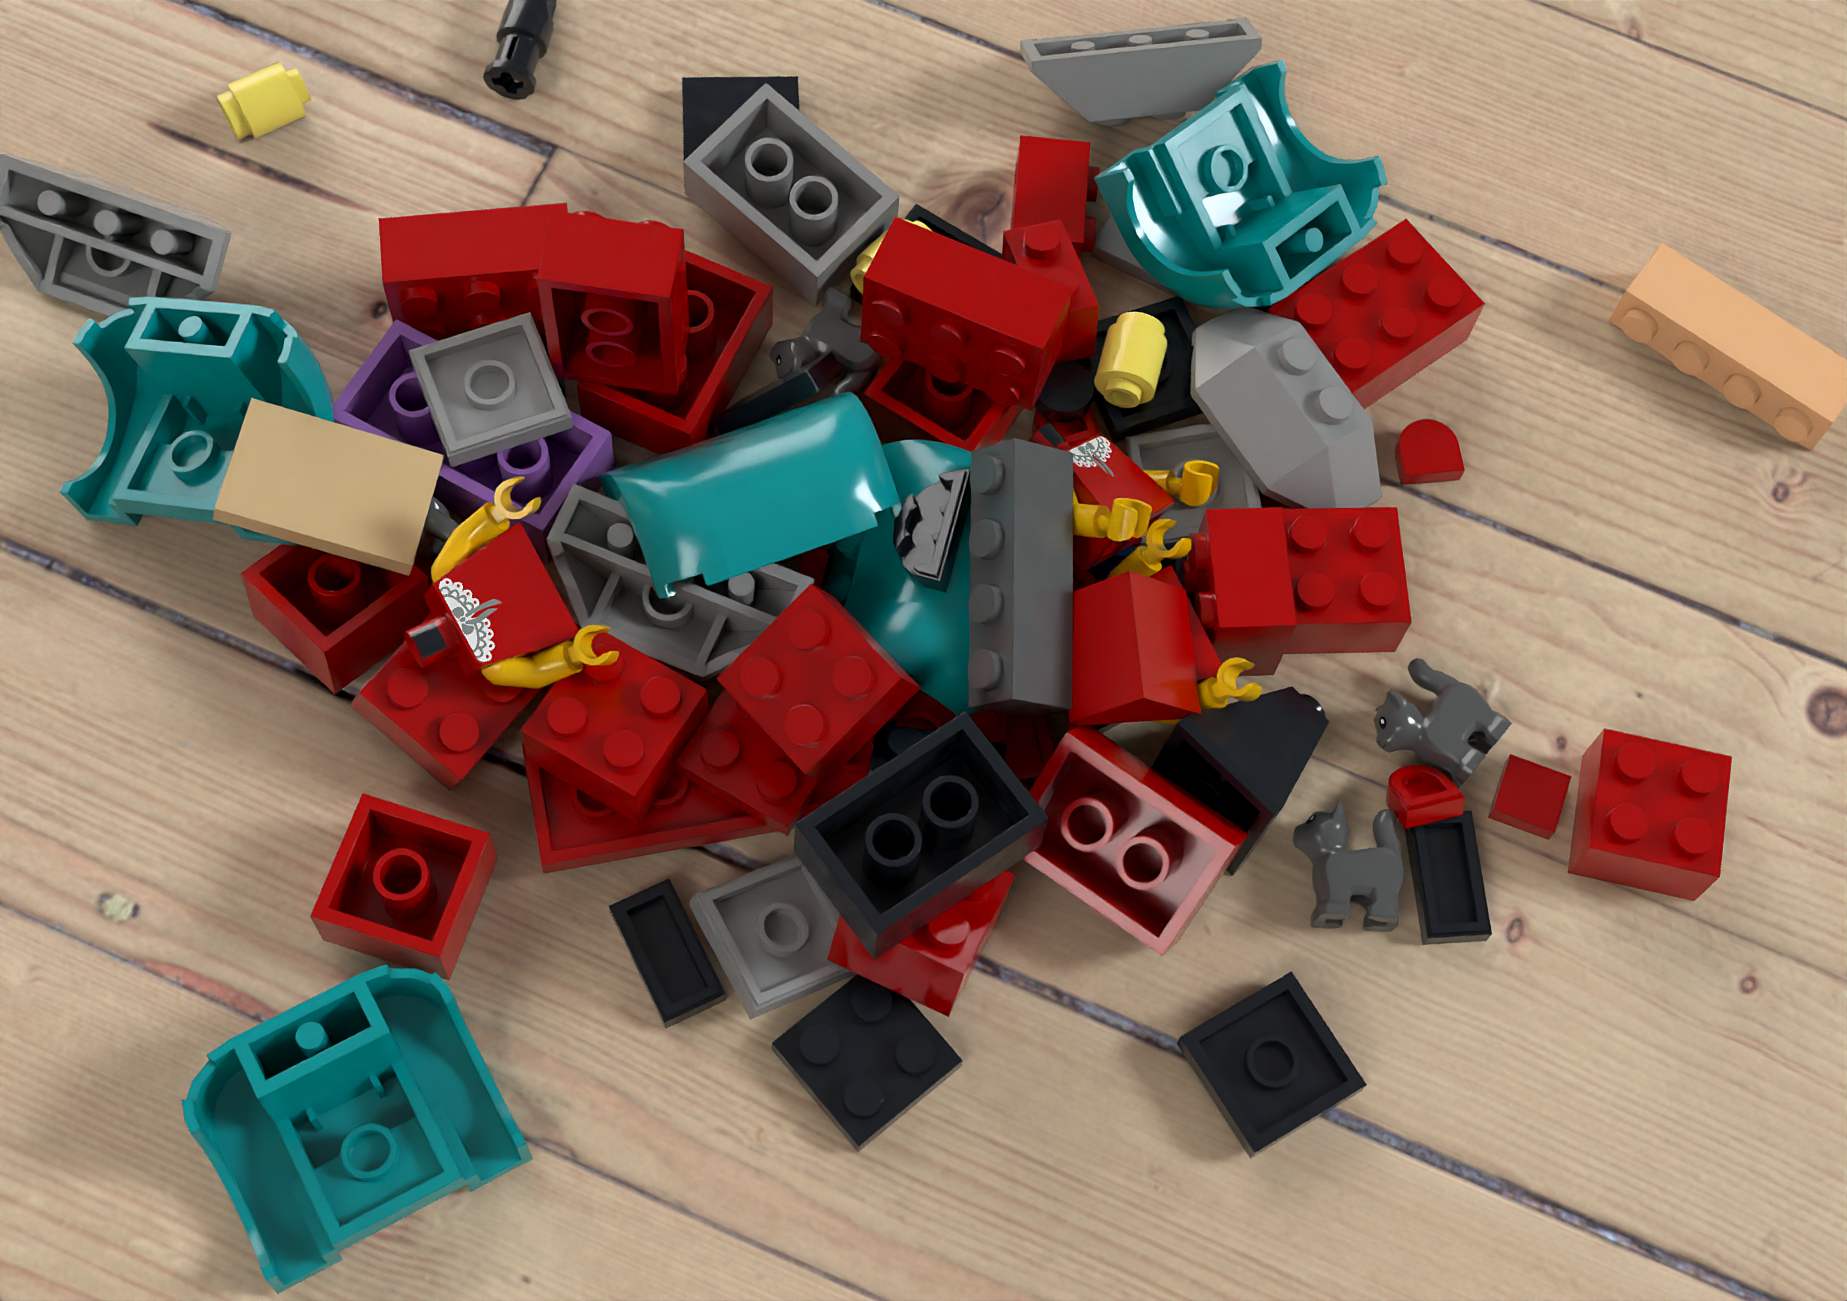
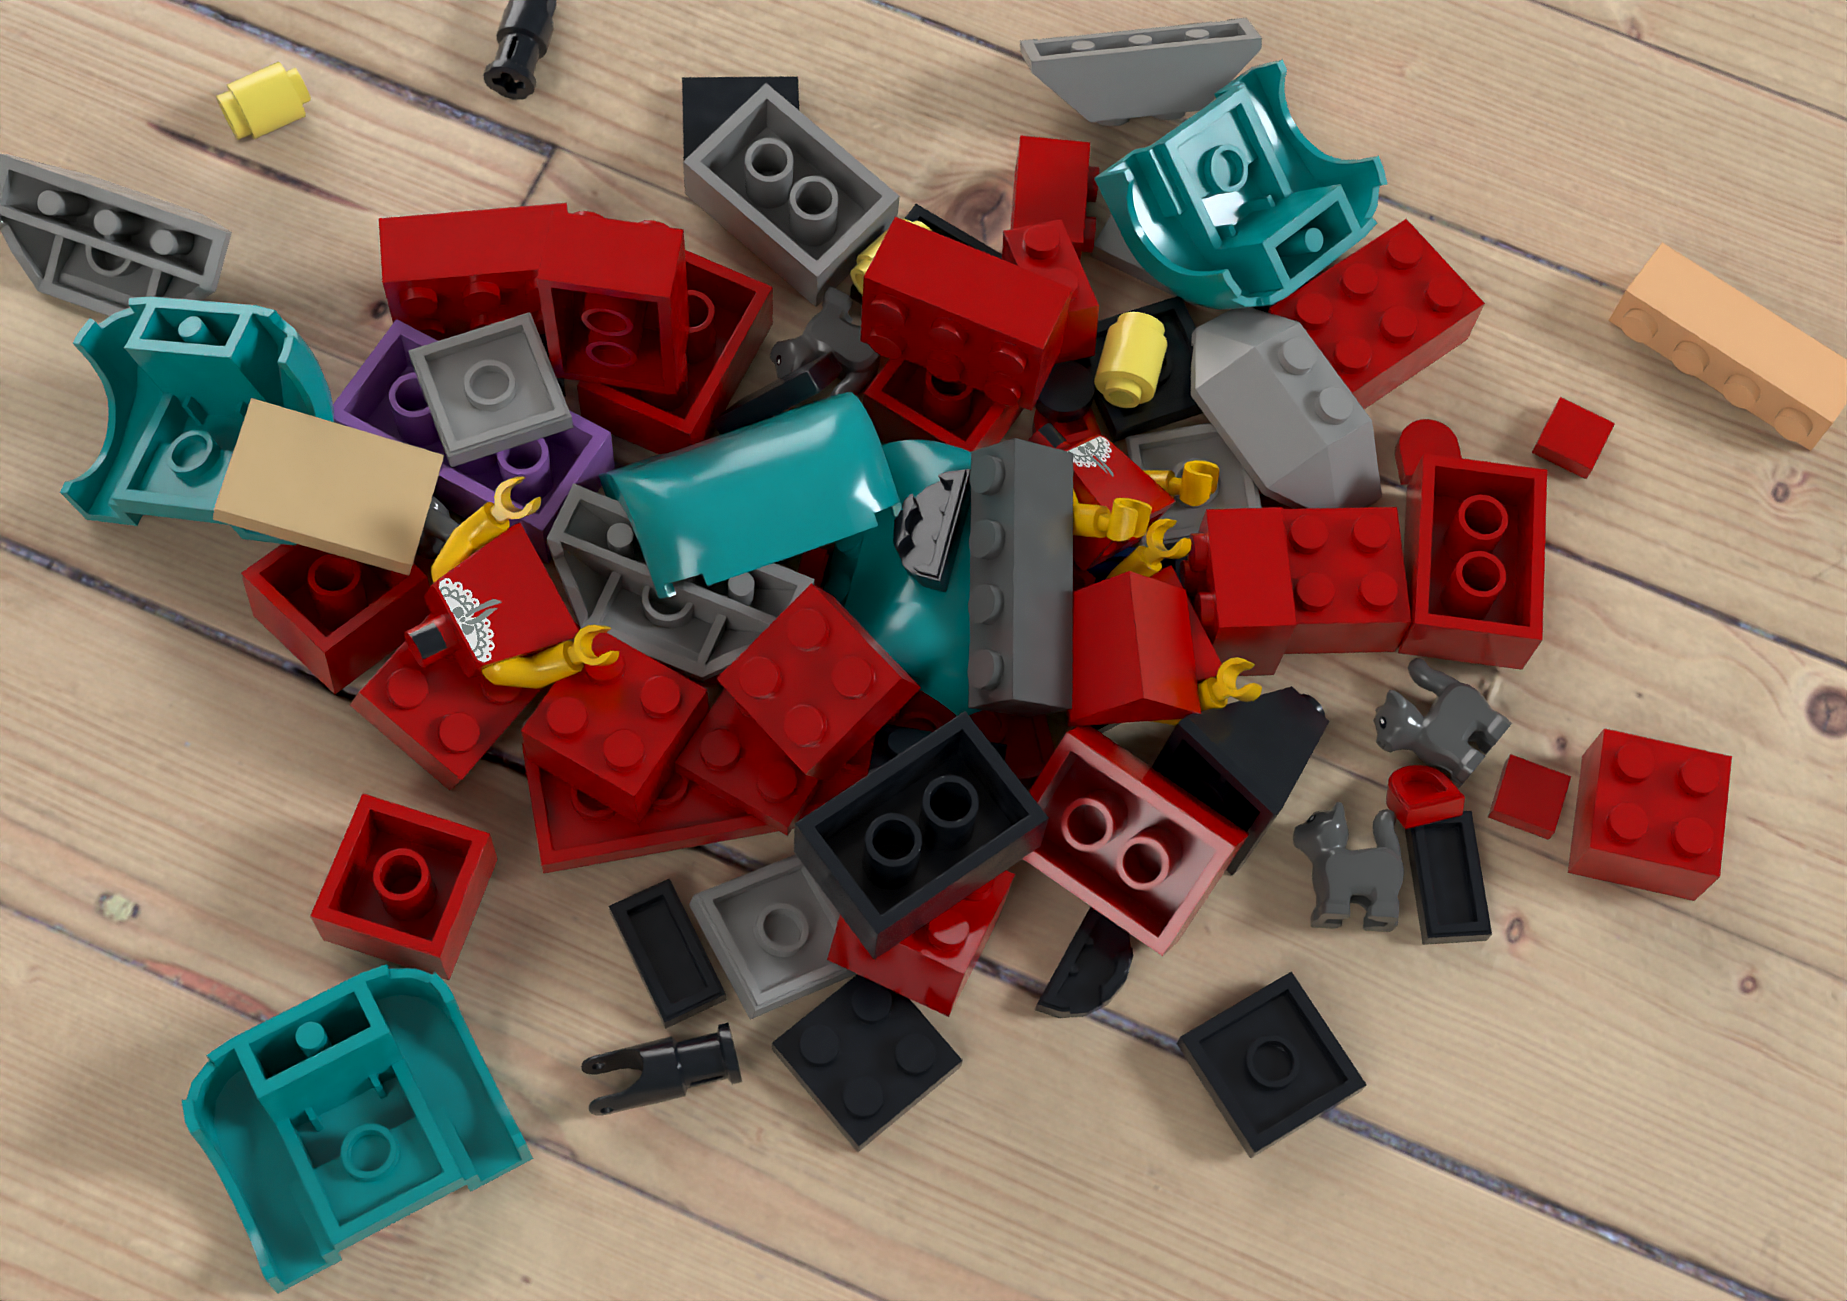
(666, 1069): none -> black piece
(1089, 970): none -> black tile
(1475, 561): none -> red brick
(1573, 438): none -> red tile

